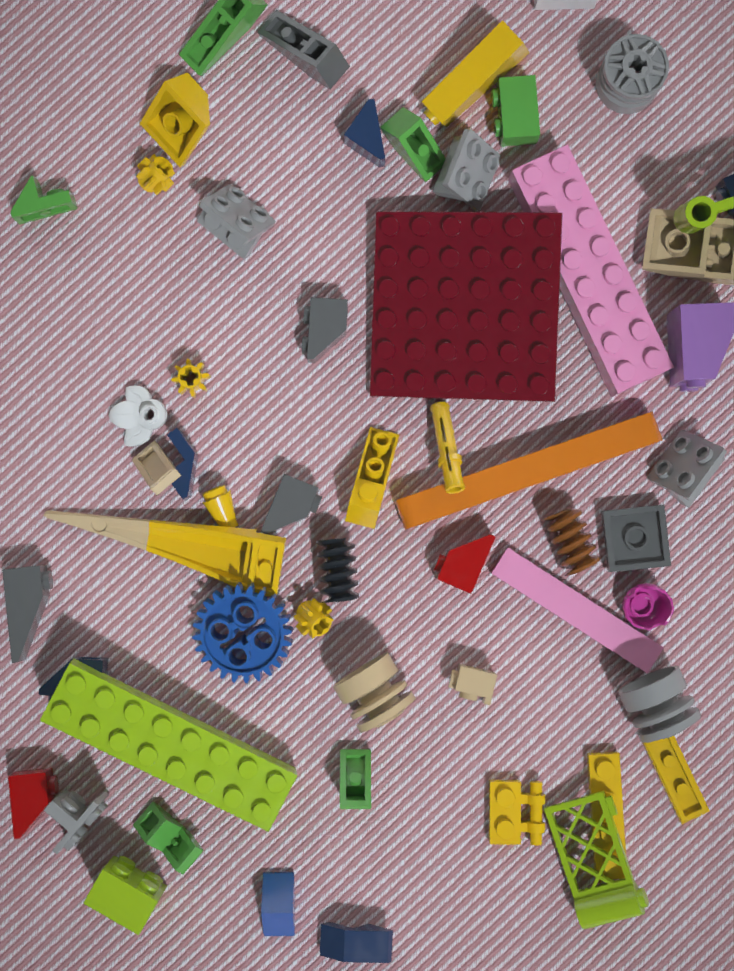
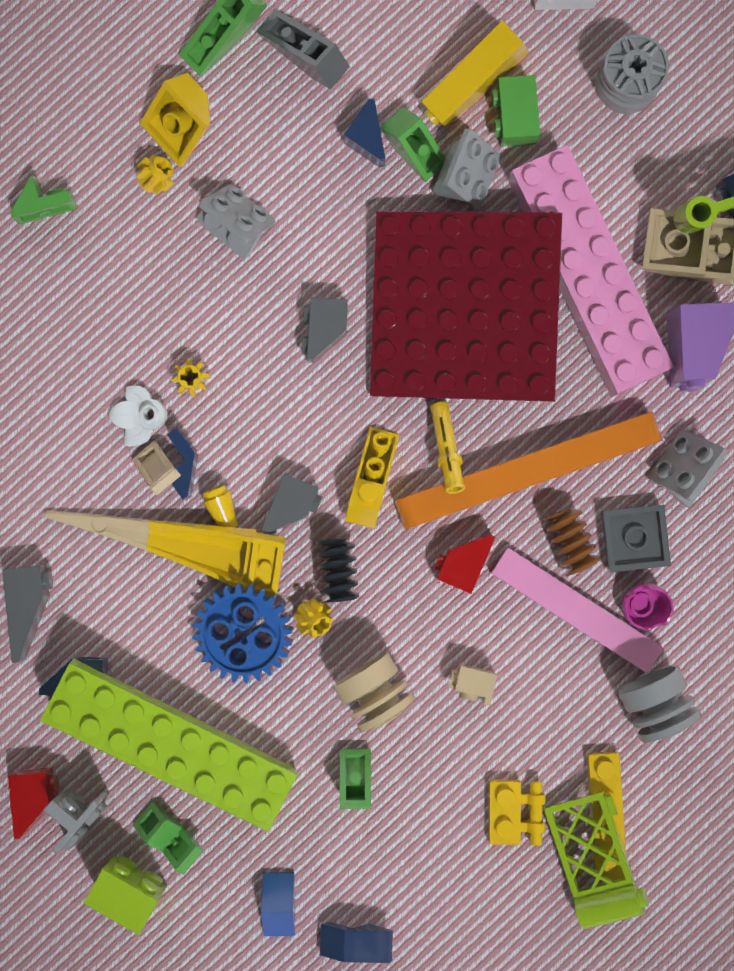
(676, 779): yellow tile -> none

